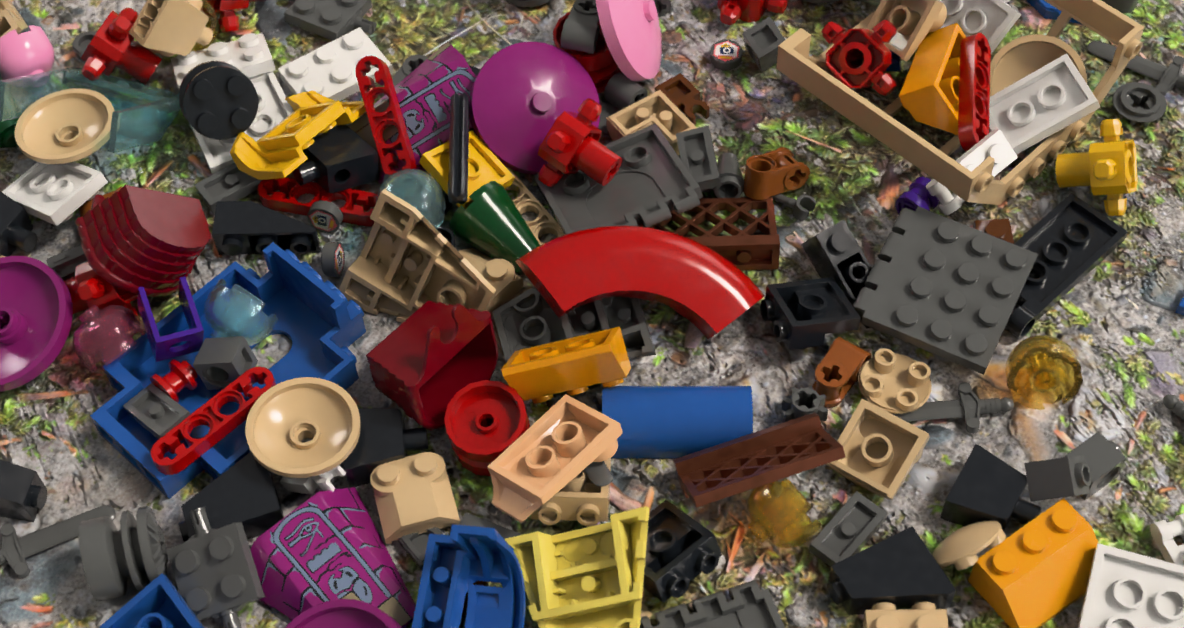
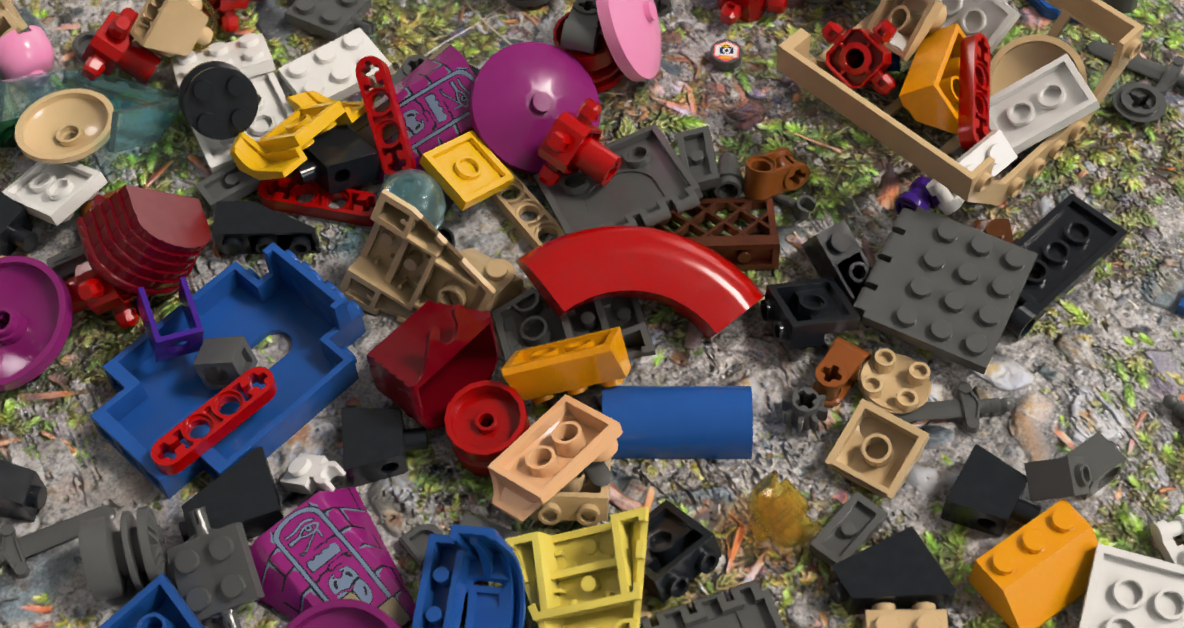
(105, 334): clear pink cylinder -> none
(155, 411): dark grey plate -> none
(180, 376): red wheel -> none
(237, 314): clear light blue cylinder -> none
(300, 411): tan dish -> none
(325, 216): tile -> none
(333, 259): dark grey tile -> none
(413, 495): tan slope -> none
(458, 149): black axle -> none
(494, 225): dark green cone -> none
(619, 94): dark grey panel -> none
(648, 111): tan brick -> none
(684, 97): reddish brown plate -> none
(756, 459): copper fence -> none
(763, 42): dark grey brick -> none
(964, 544): tan dish -> none
(1043, 372): clear yellow cylinder -> none
(1107, 168): yellow piece -> none

